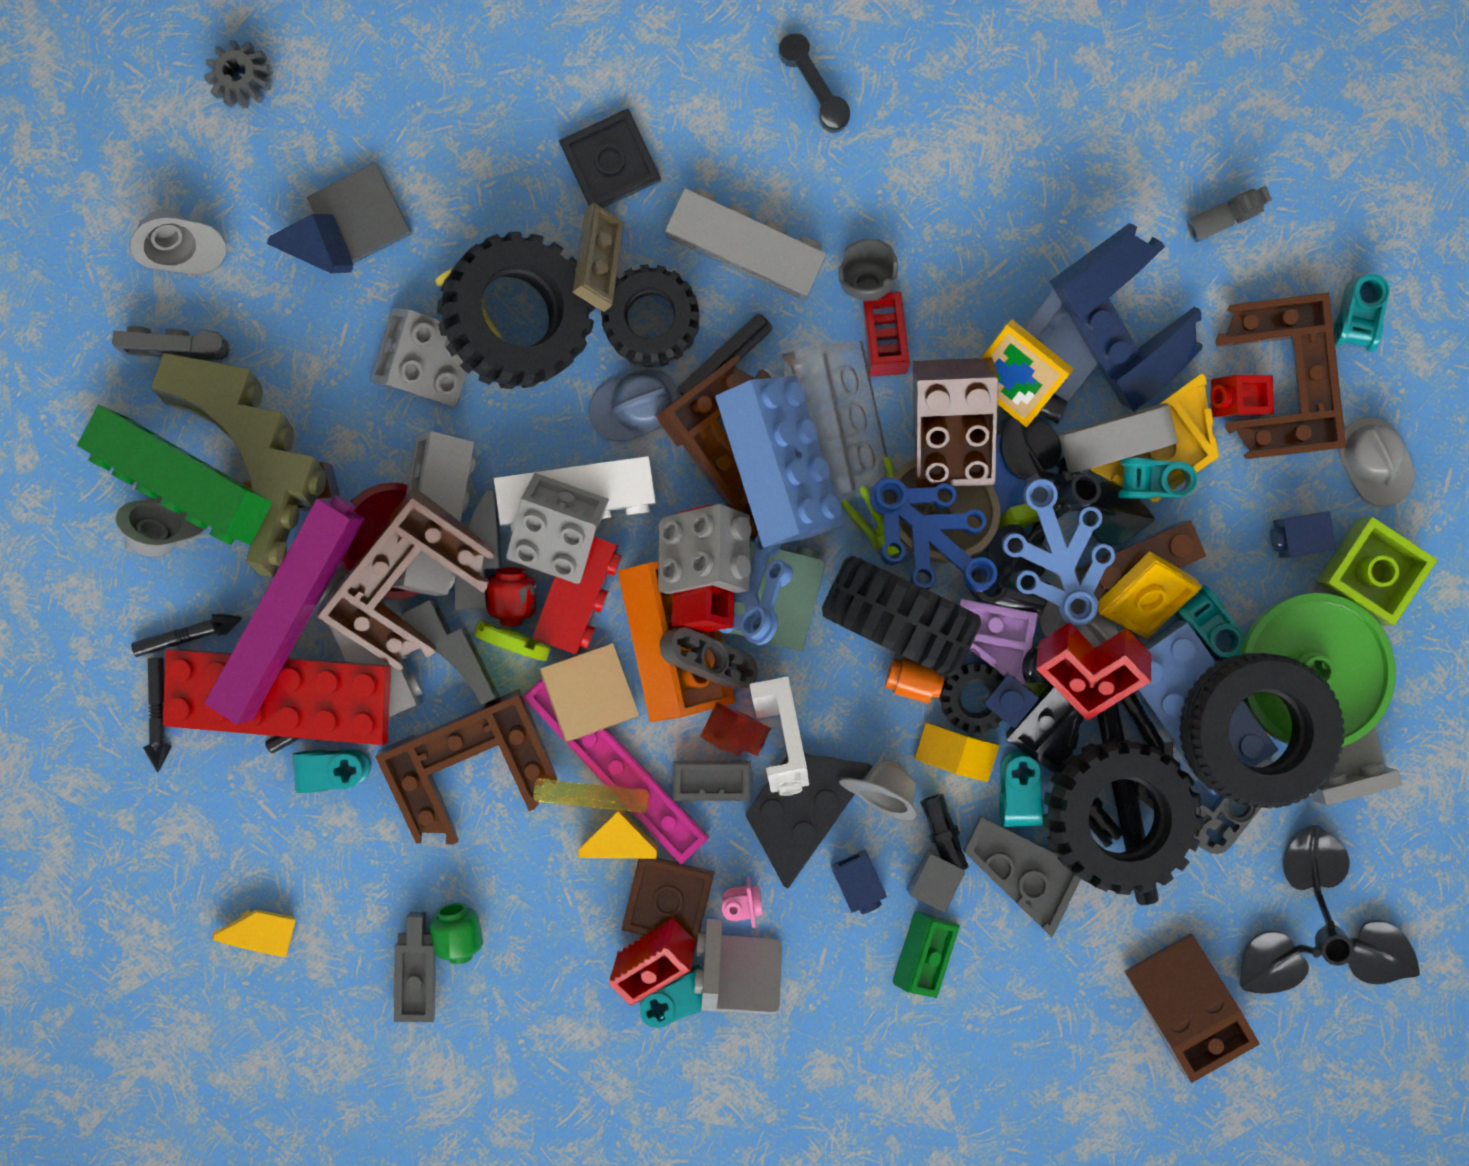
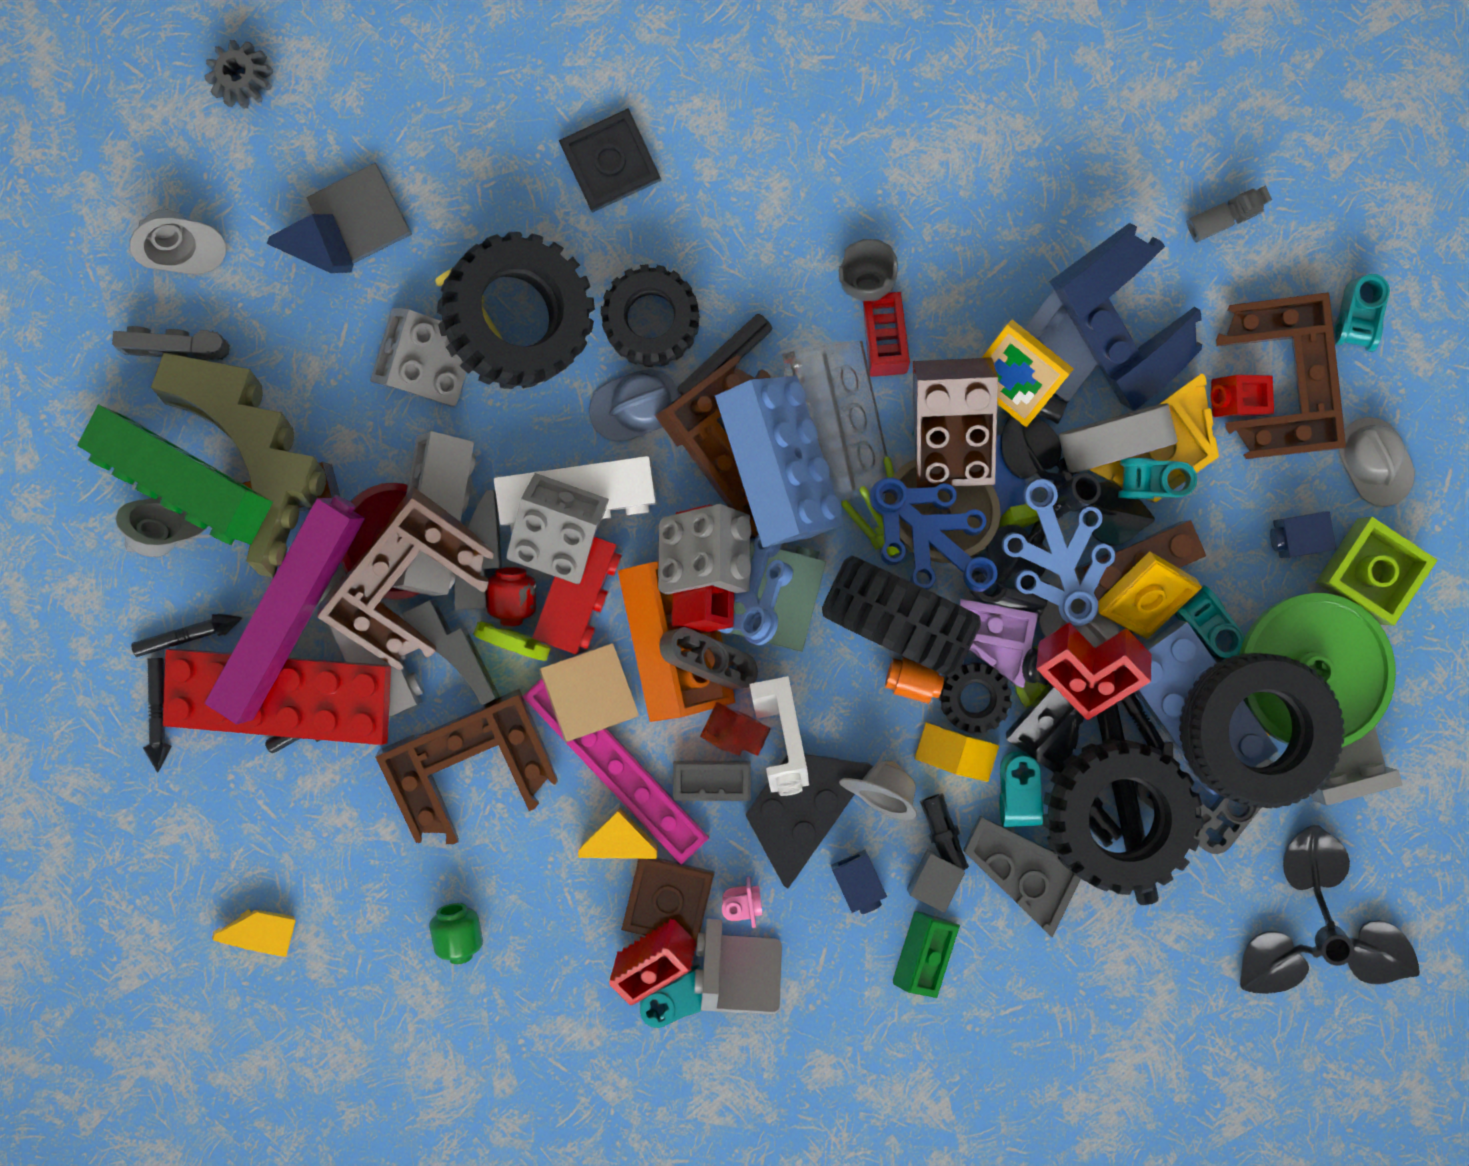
(324, 769): teal piece -> none
(414, 973): dark grey hinge -> none
(591, 795): clear yellow axle -> none
(598, 257): dark tan tile -> none
(746, 244): light grey brick -> none
(834, 110): black bar -> none
(1011, 700): dark blue plate -> none
(1191, 1008): reddish brown slope -> none

